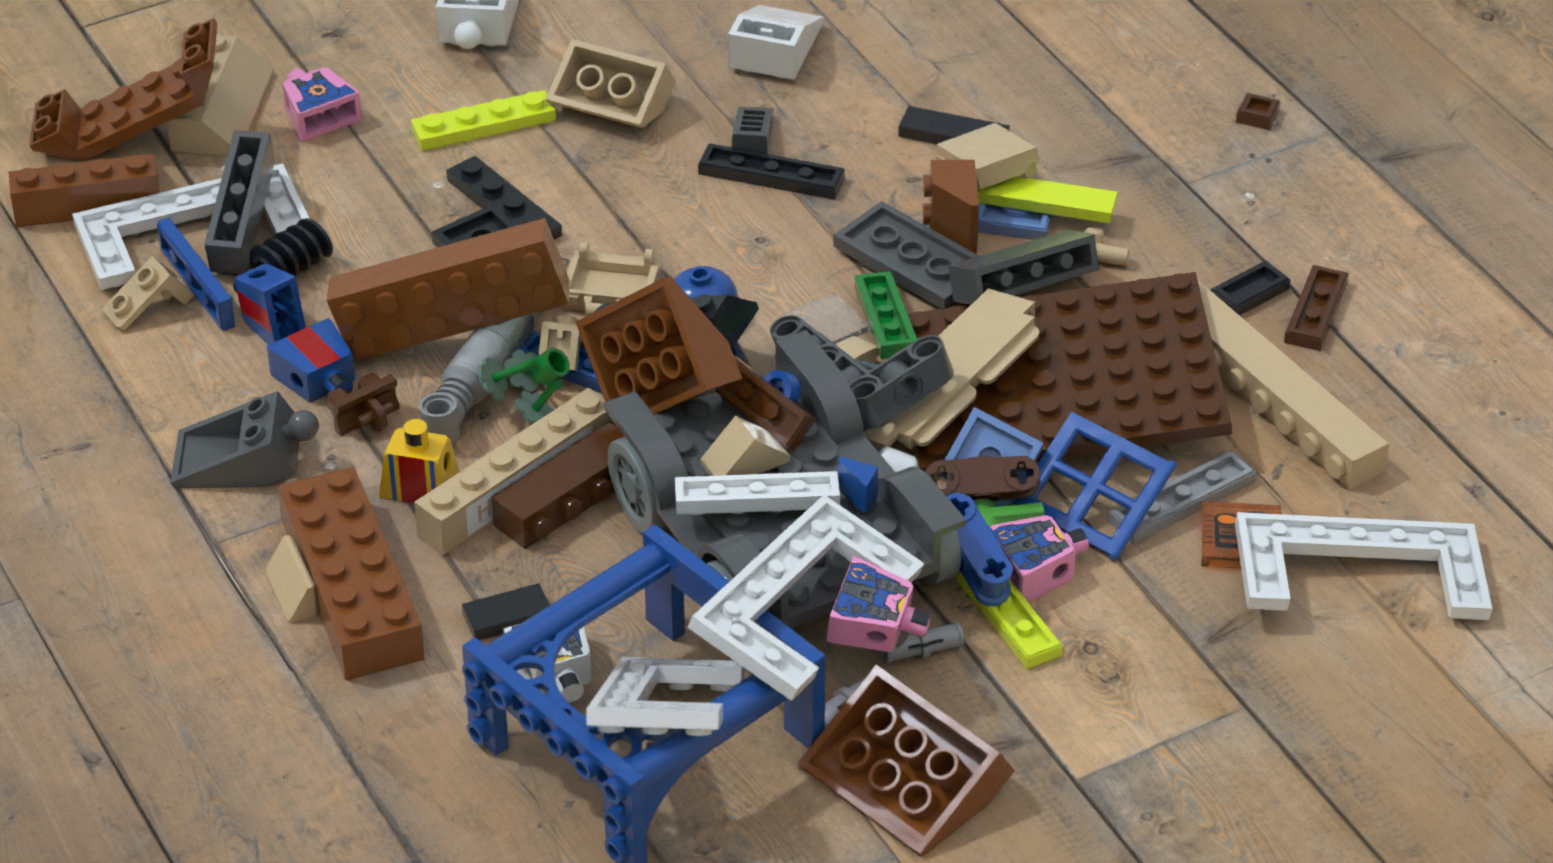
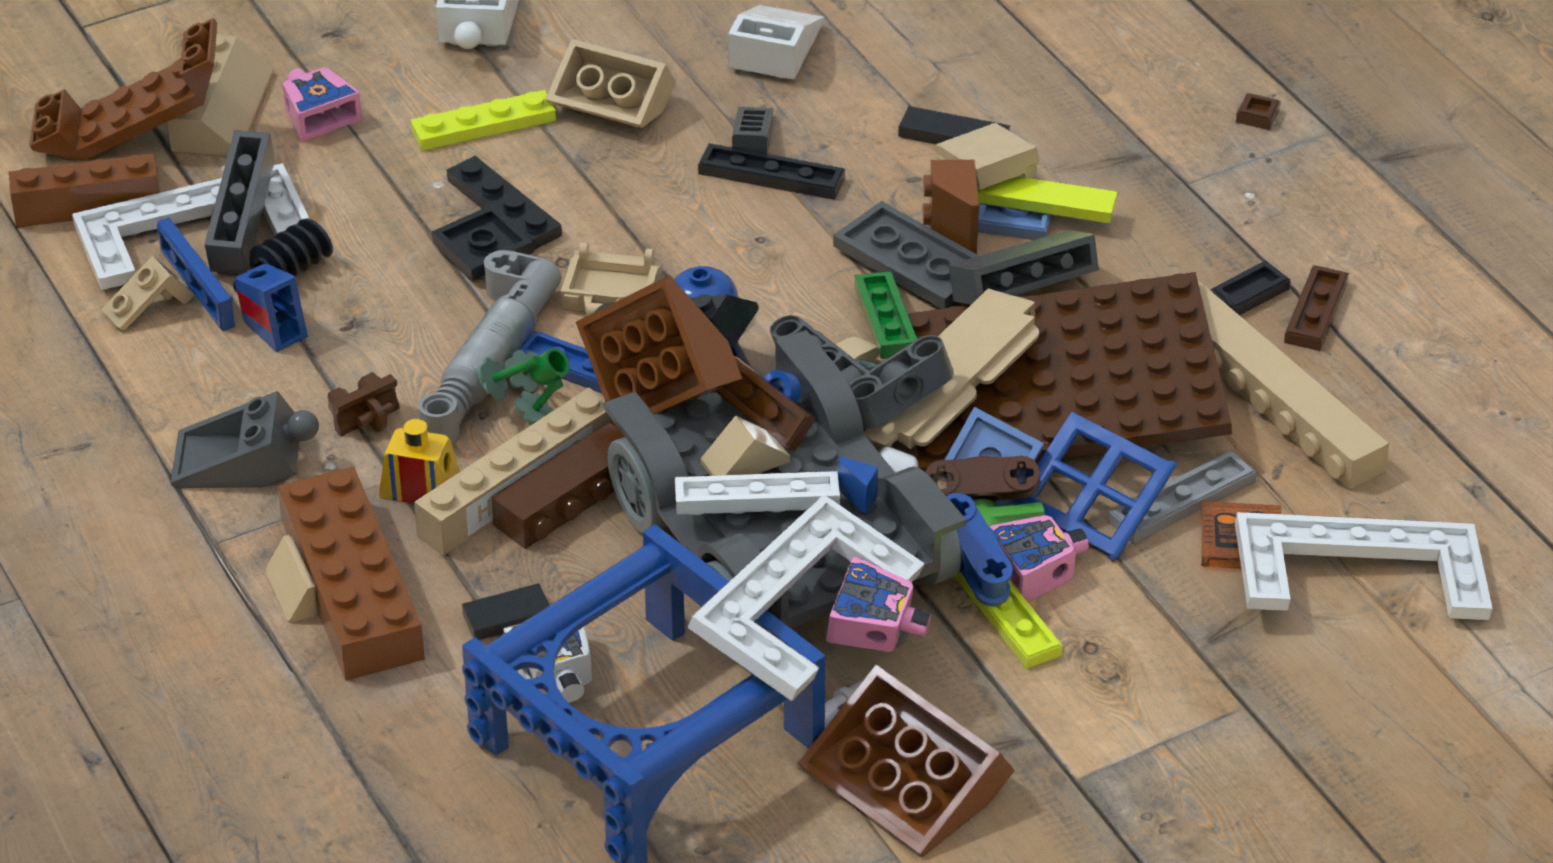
(313, 361): blue torso -> none
(449, 290): dark orange brick -> none
(562, 335): tan bracket -> none
(625, 694): white plate -> none
(831, 318): clear piece -> none
(936, 639): light grey pin -> none
(1107, 253): tan arm -> none

